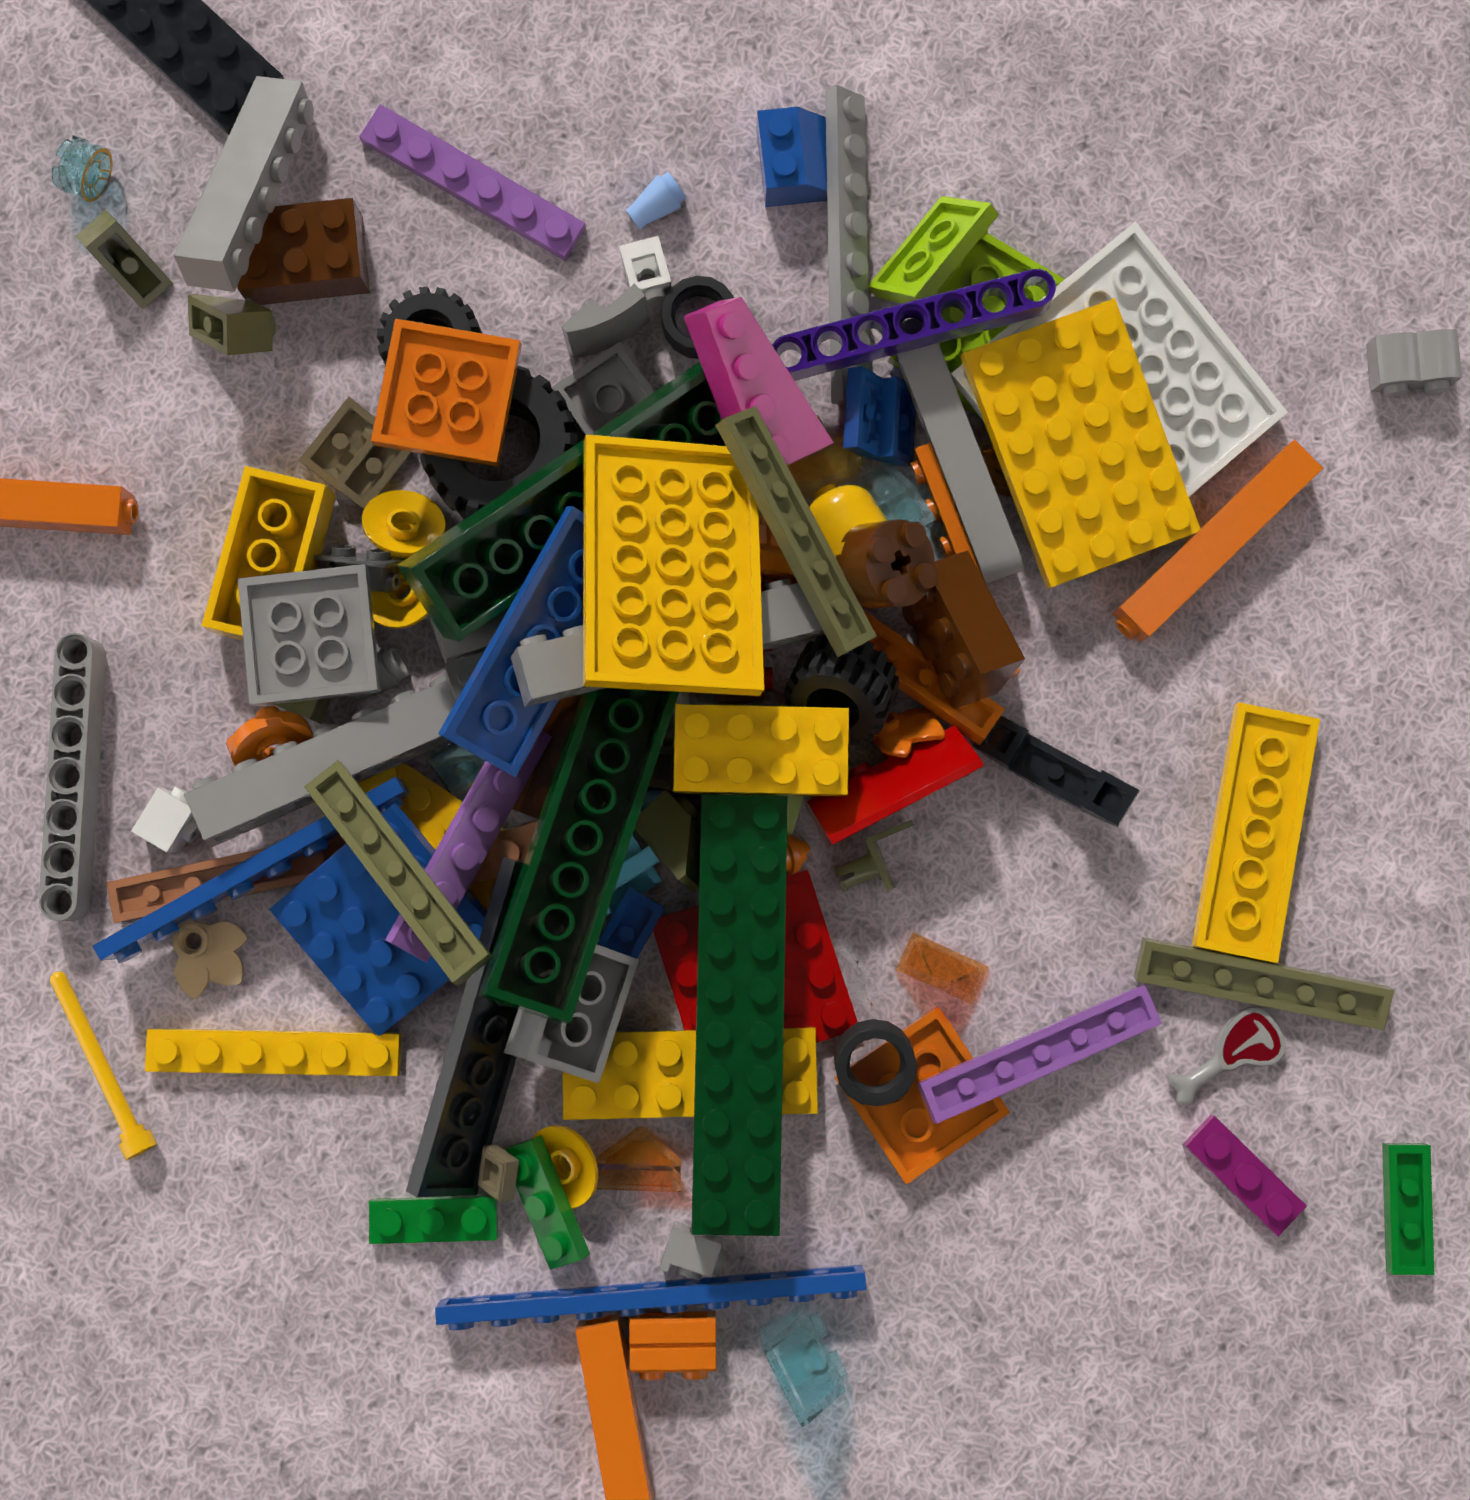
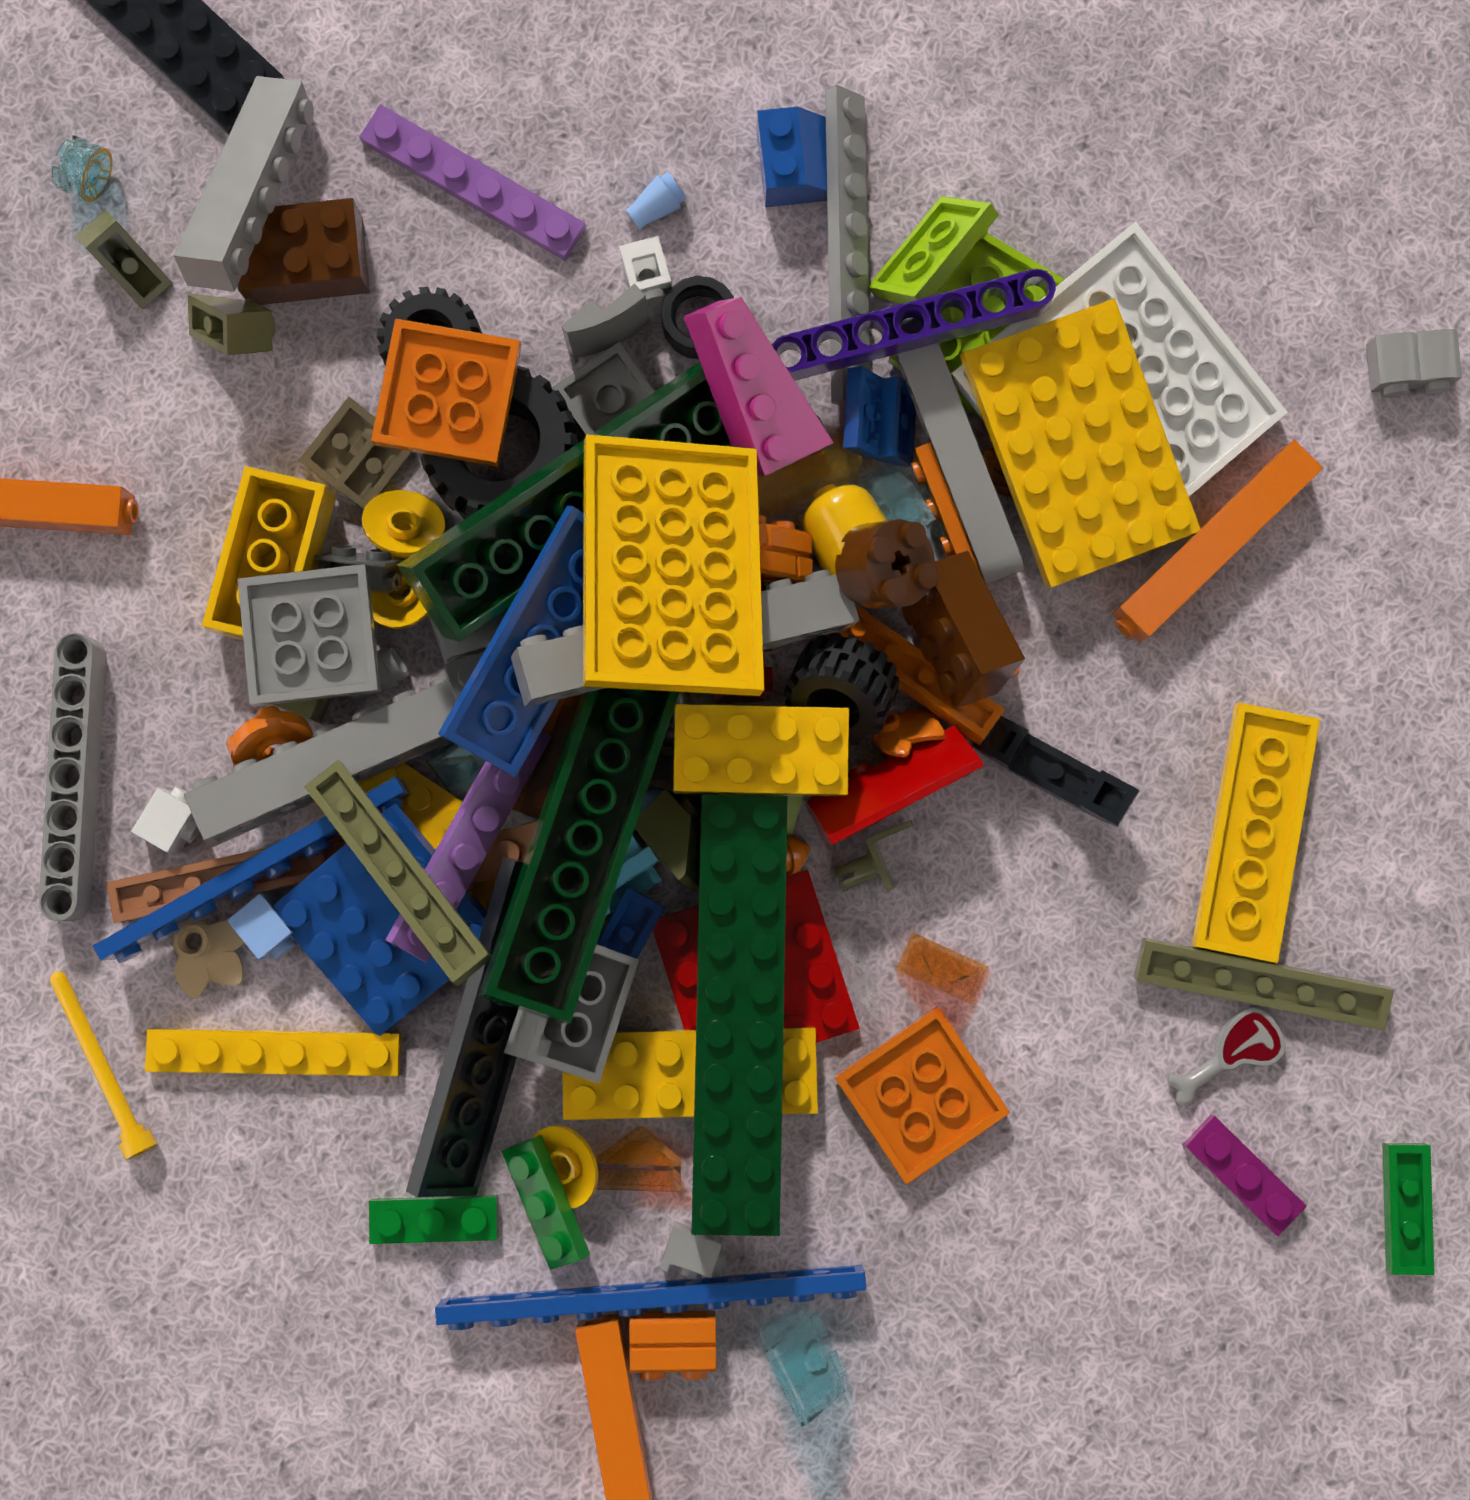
(263, 928): none -> light blue brick
(498, 1173): dark tan tile -> none
(795, 530): olive plate -> none
(883, 1093): black tyre -> none
(1038, 1054): medium lavender plate -> none

